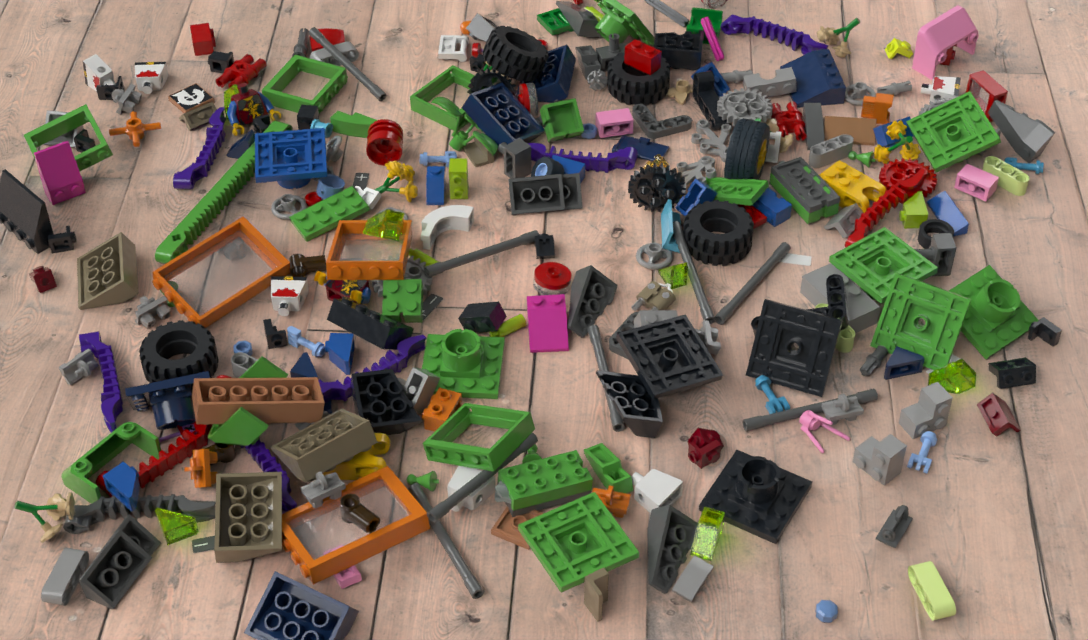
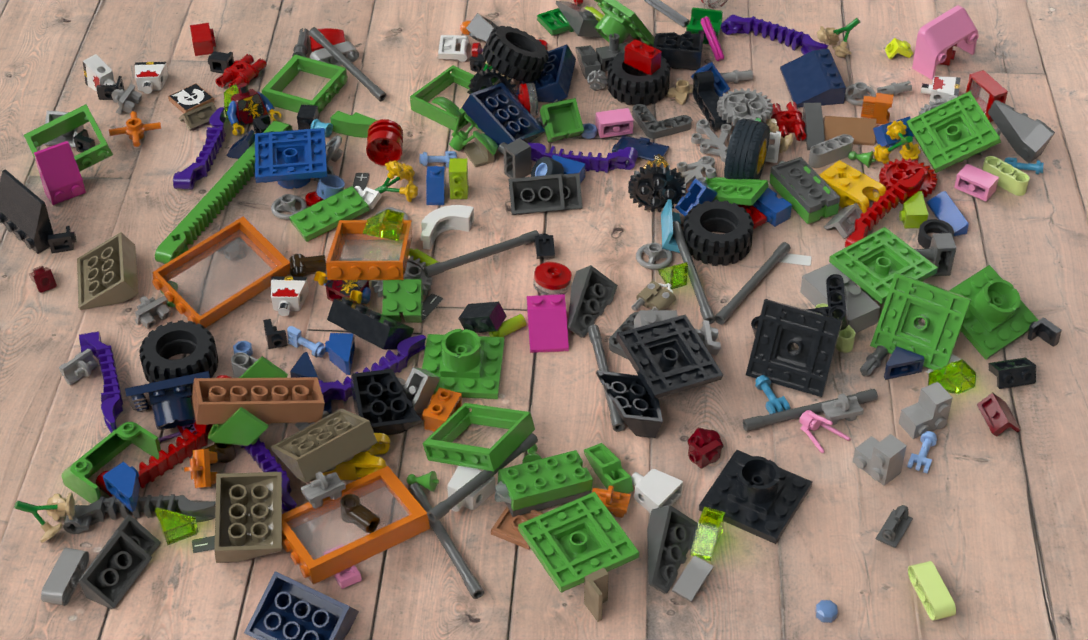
(782, 84): light grey arch -> none

